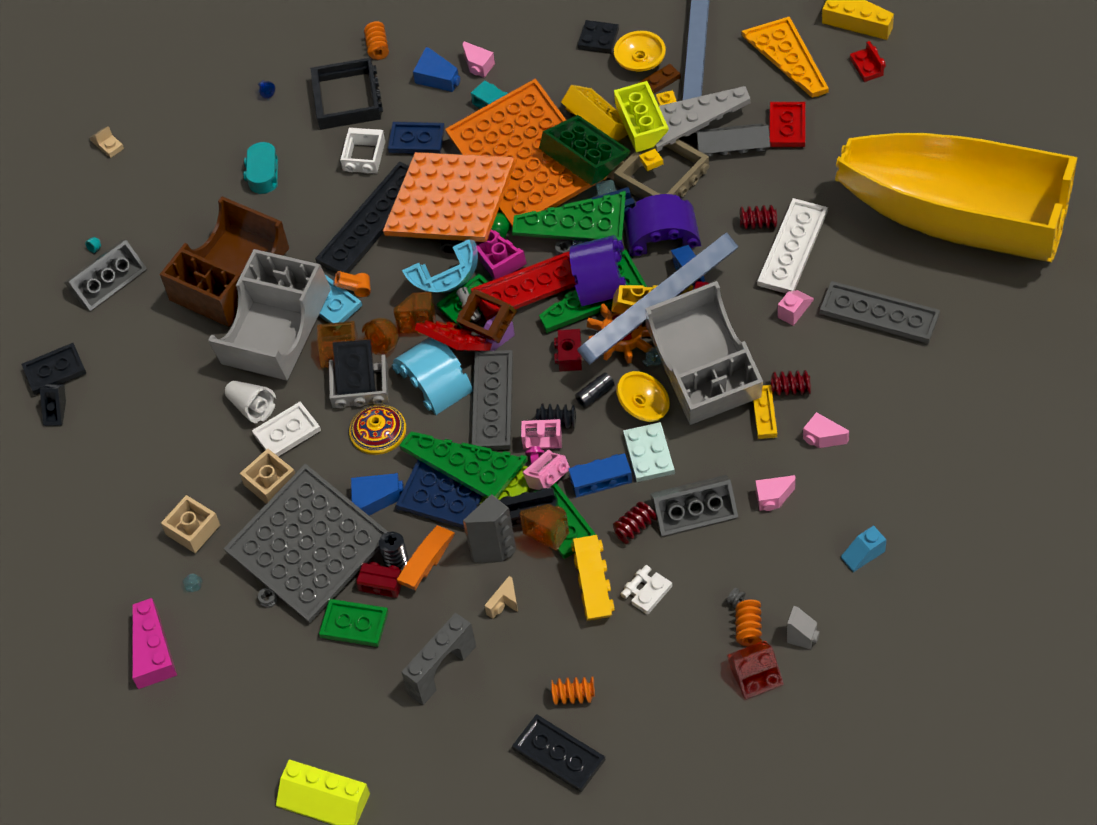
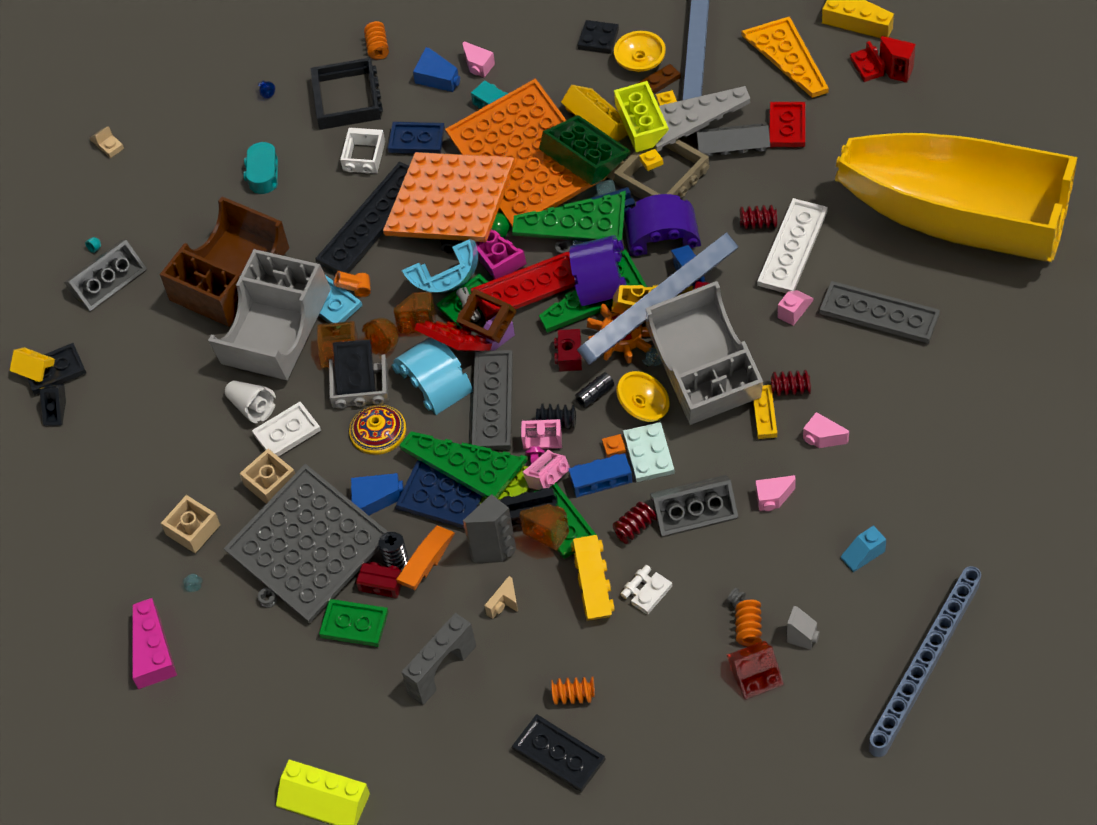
(30, 363): none -> yellow panel
(613, 445): none -> orange plate
(898, 58): none -> red slope
(921, 667): none -> sand blue beam

